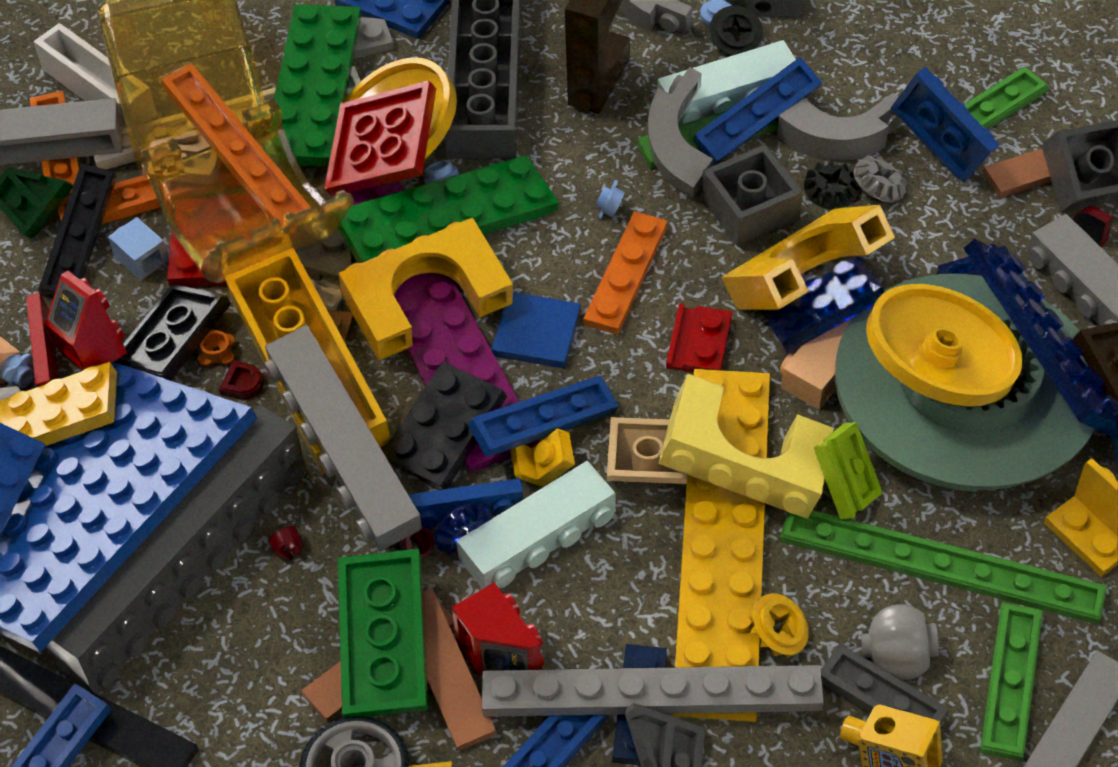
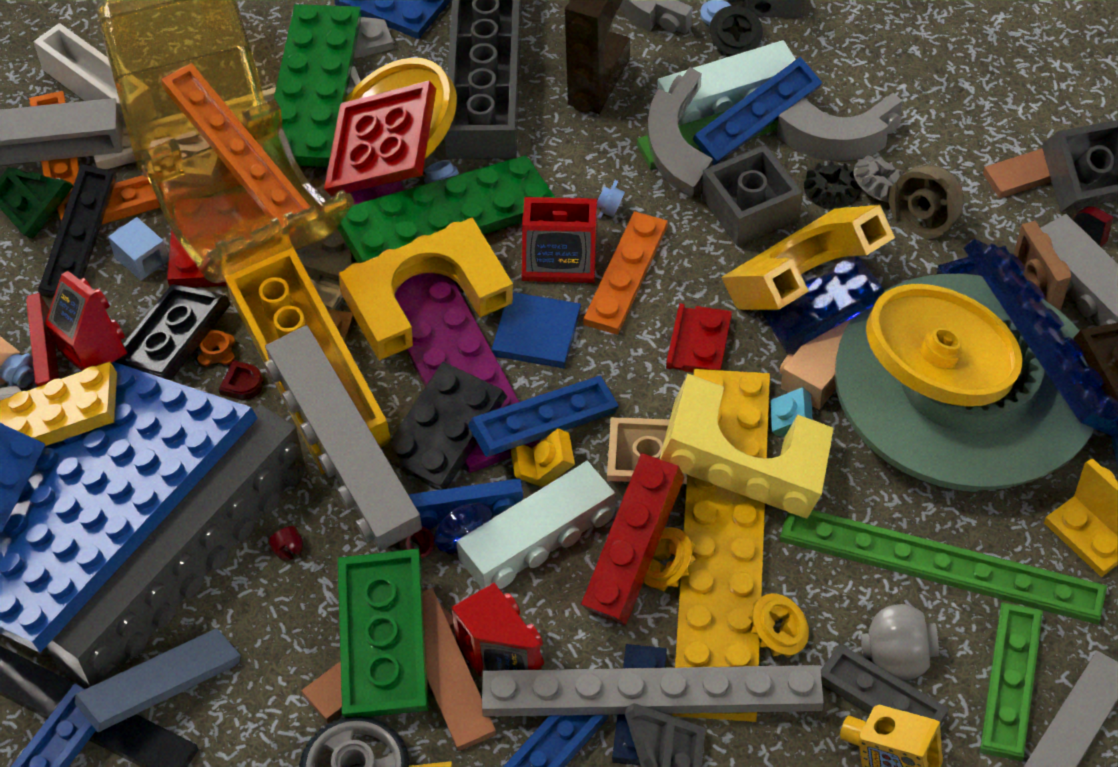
(156, 679): none -> sand blue tile
(559, 239): none -> slope
(633, 539): none -> red brick
(673, 542): none -> yellow gear
(786, 407): none -> medium azure plate
(848, 470): lime plate -> none
(927, 194): none -> dark tan cylinder
(944, 125): blue plate -> none
(1006, 97): bright green tile -> none
(1042, 263): none -> medium nougat plate

